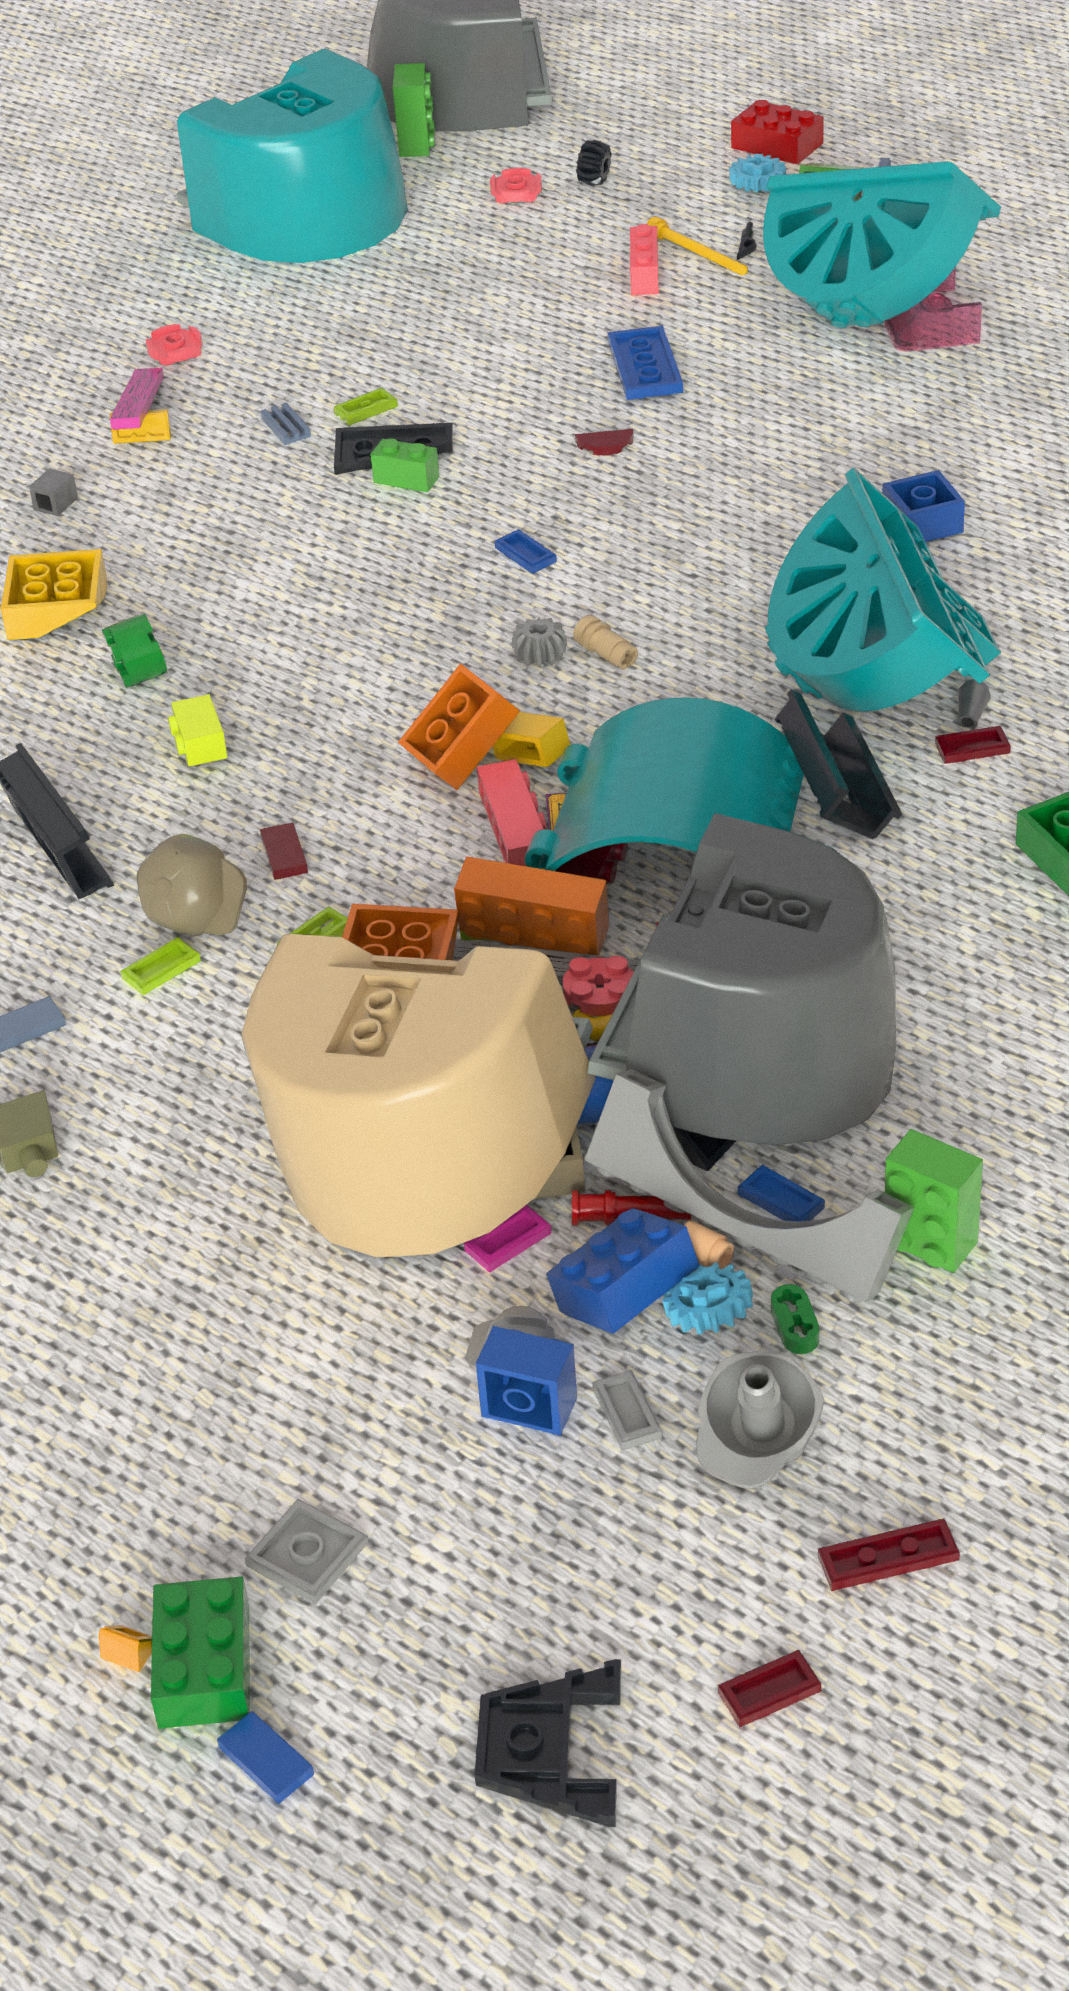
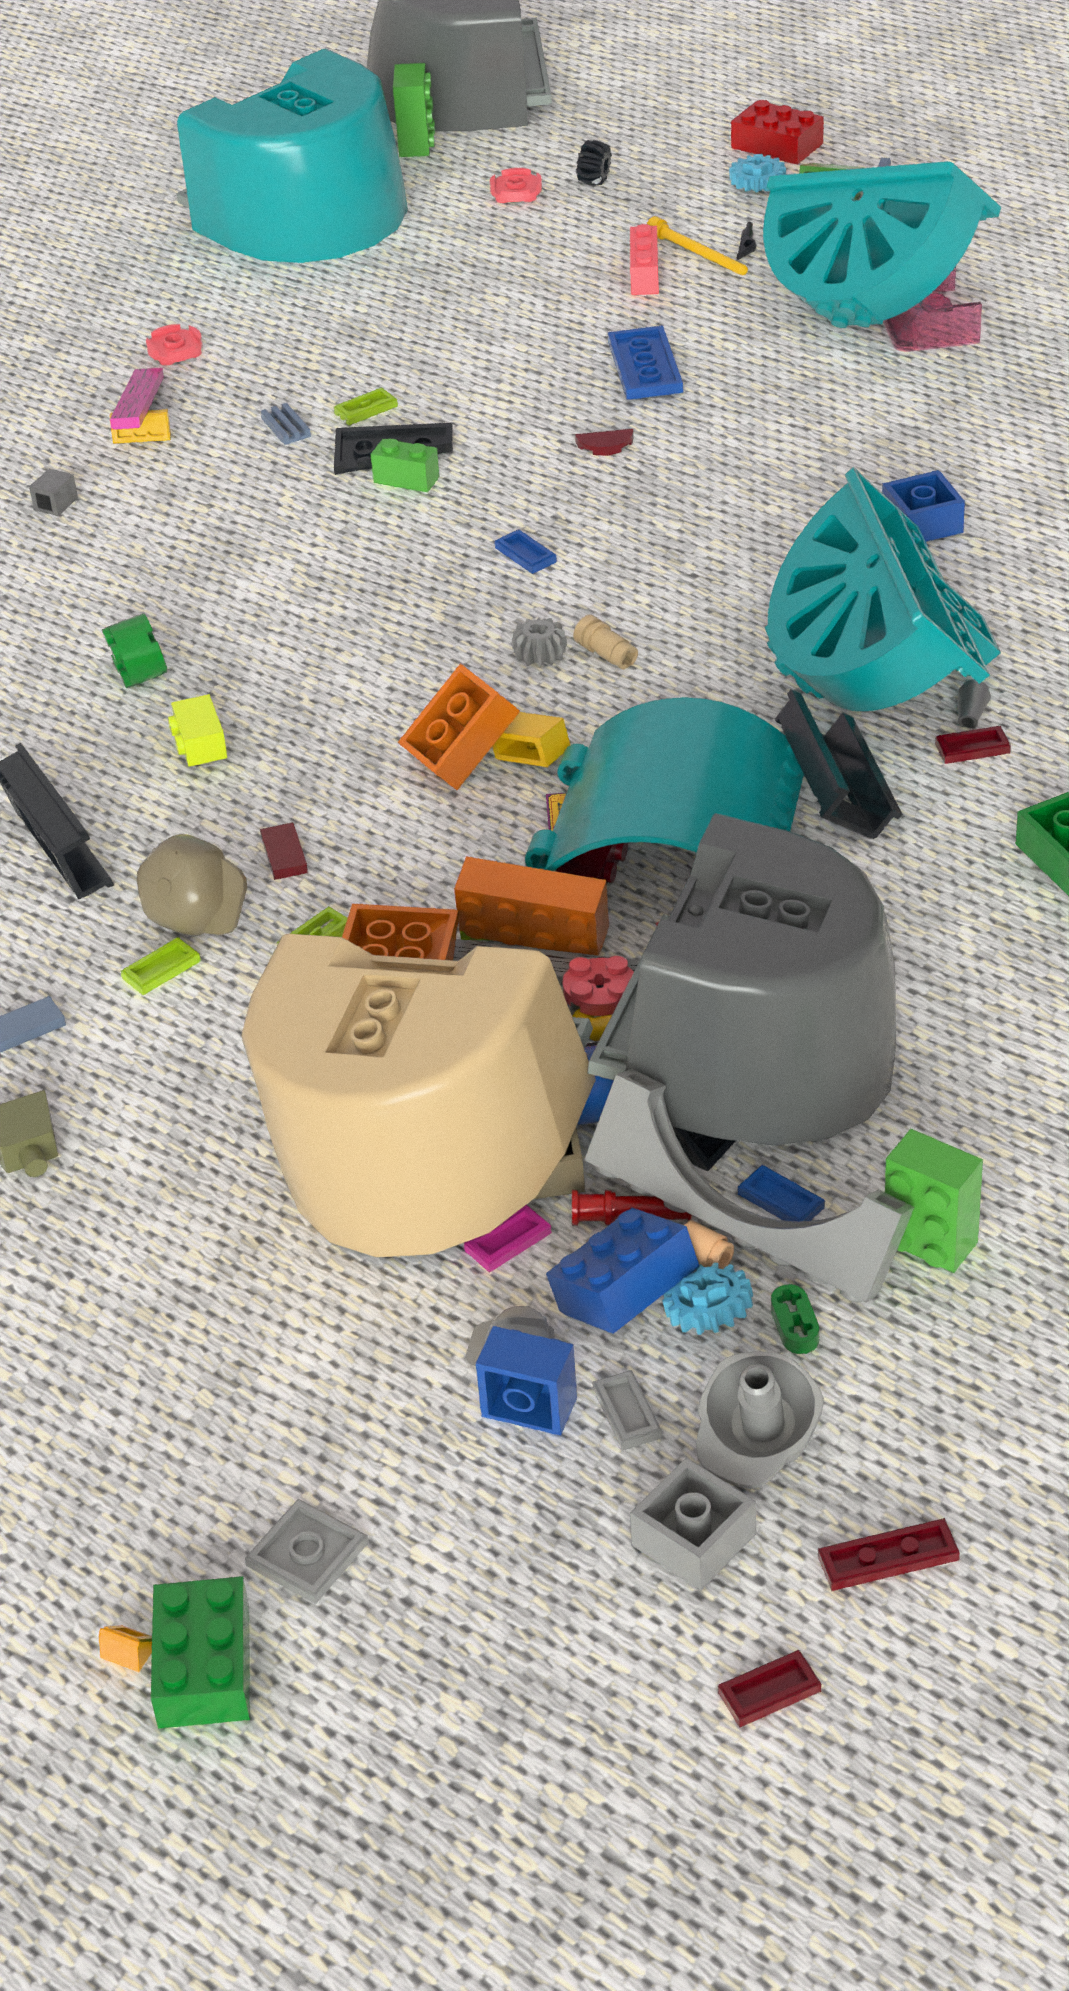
(50, 590): yellow slope -> none
(265, 1757): blue tile -> none
(510, 808): coral brick -> none
(527, 1743): black wing -> none
(693, 1523): none -> light grey brick

